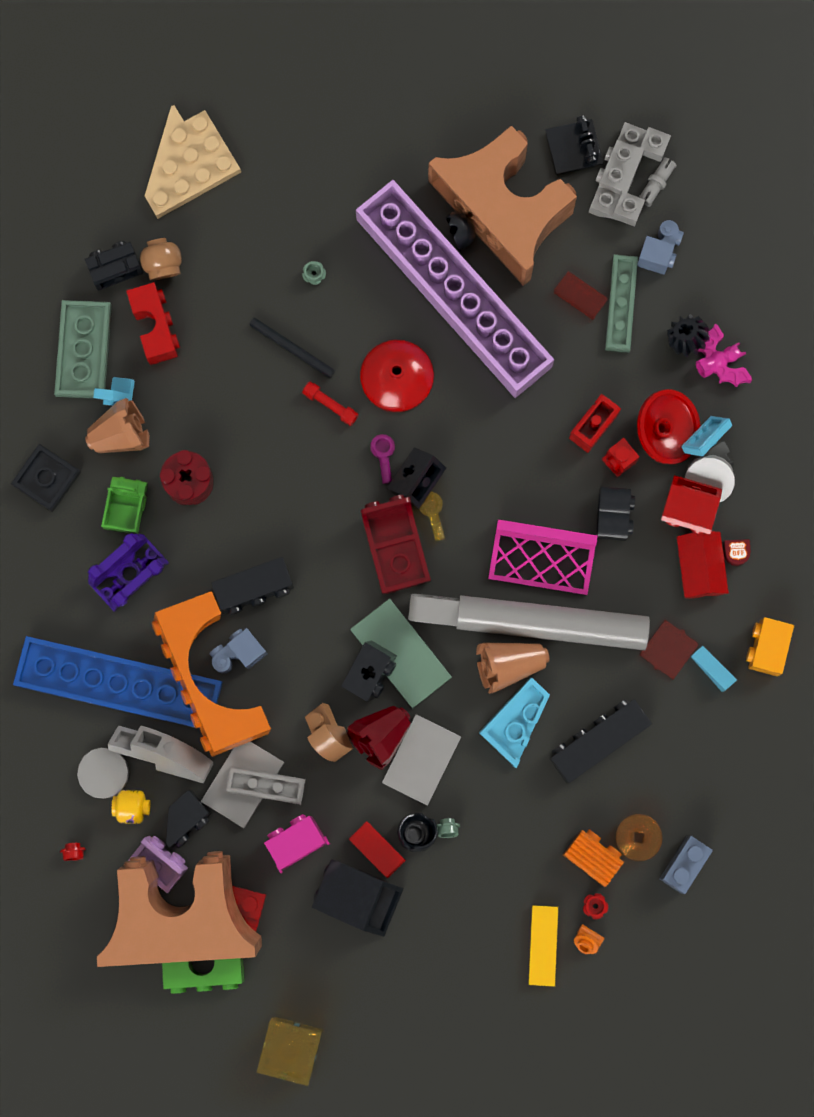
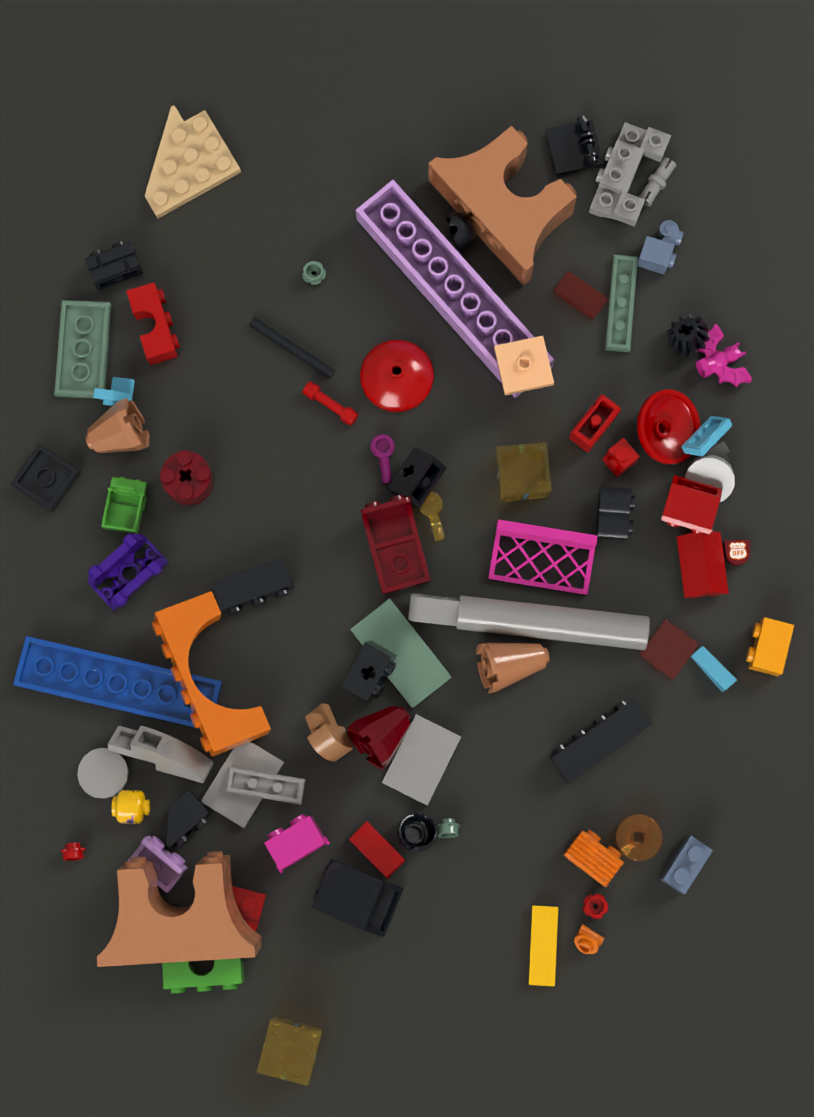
(161, 259): medium nougat piece -> none
(241, 647): sand blue brick -> none
(514, 722): medium azure wing -> none
(523, 365): none -> light nougat plate
(523, 471): none -> clear yellow container

